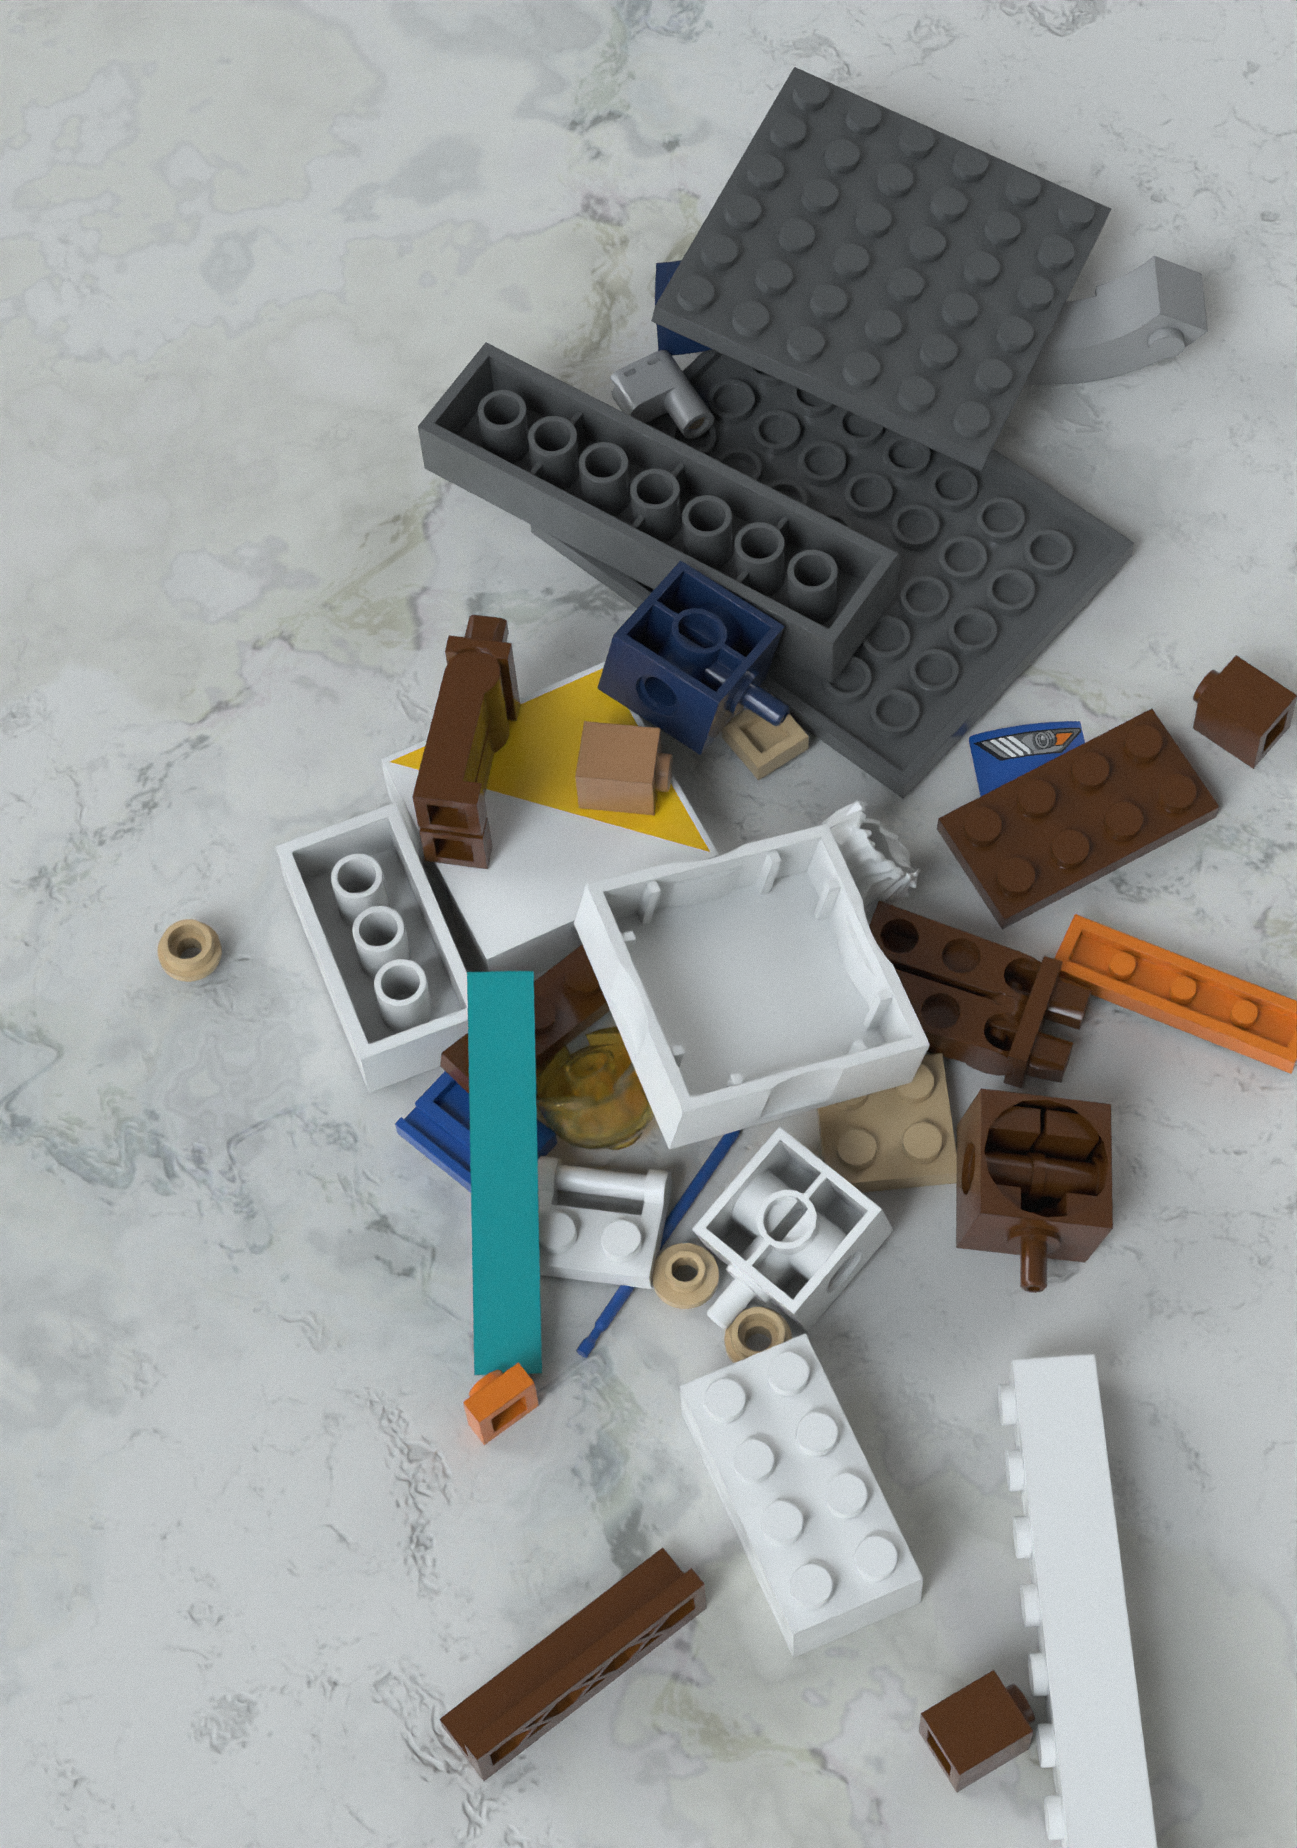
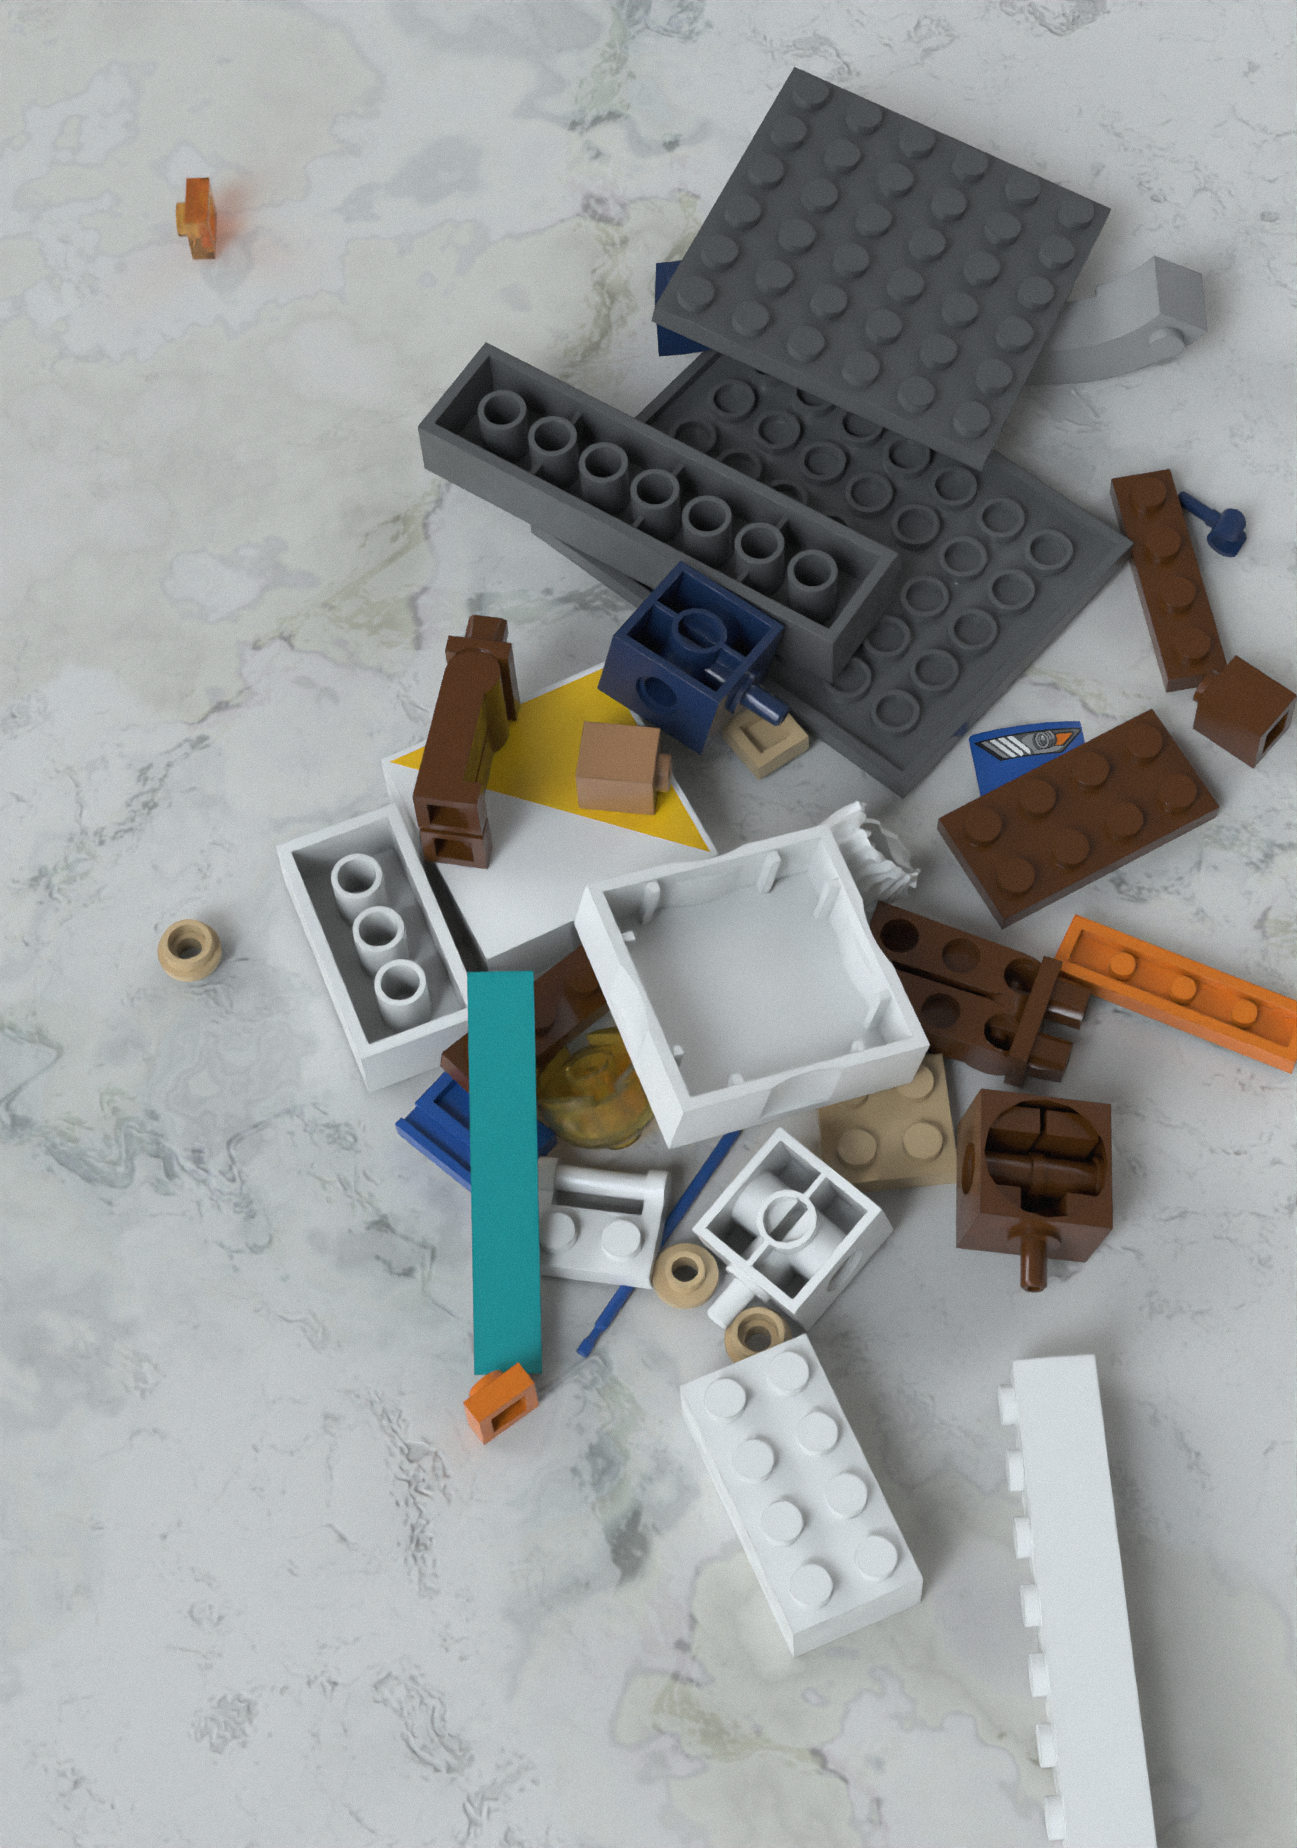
(198, 218): none -> clear orange plate
(574, 1663): reddish brown fence -> none
(658, 387): light grey piece -> none
(977, 1729): reddish brown brick -> none
(1168, 579): none -> reddish brown plate
(1227, 527): none -> dark blue hand

